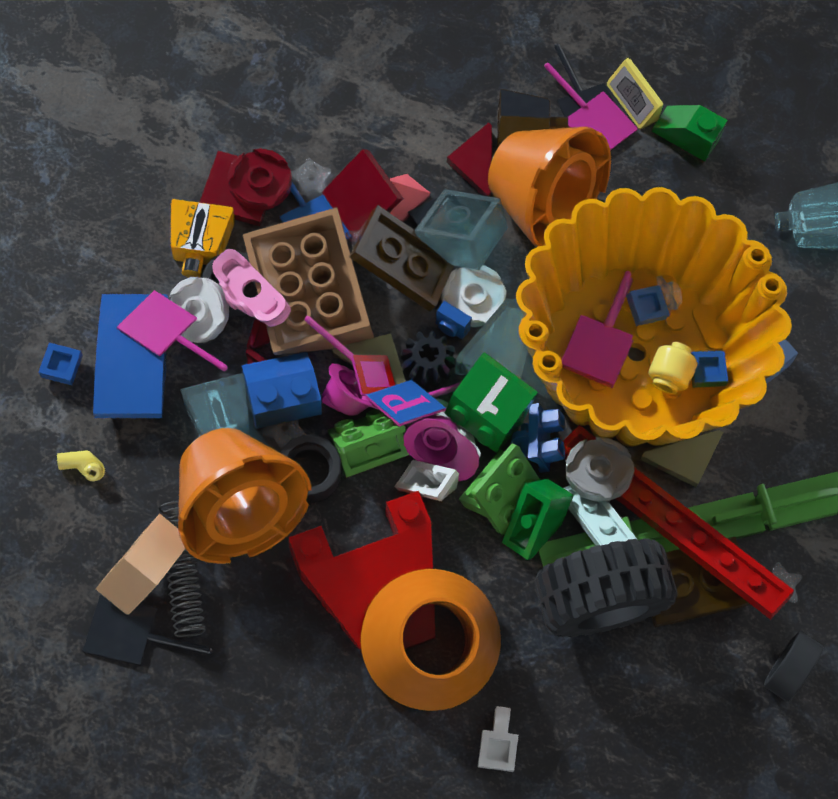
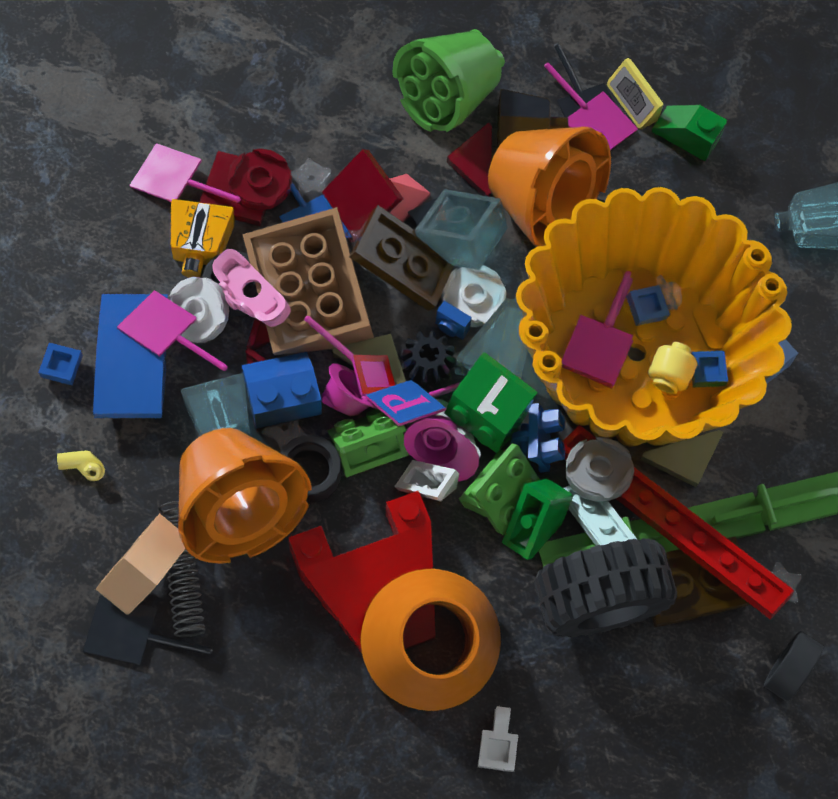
(169, 172): none -> piece
(446, 77): none -> bright green cone

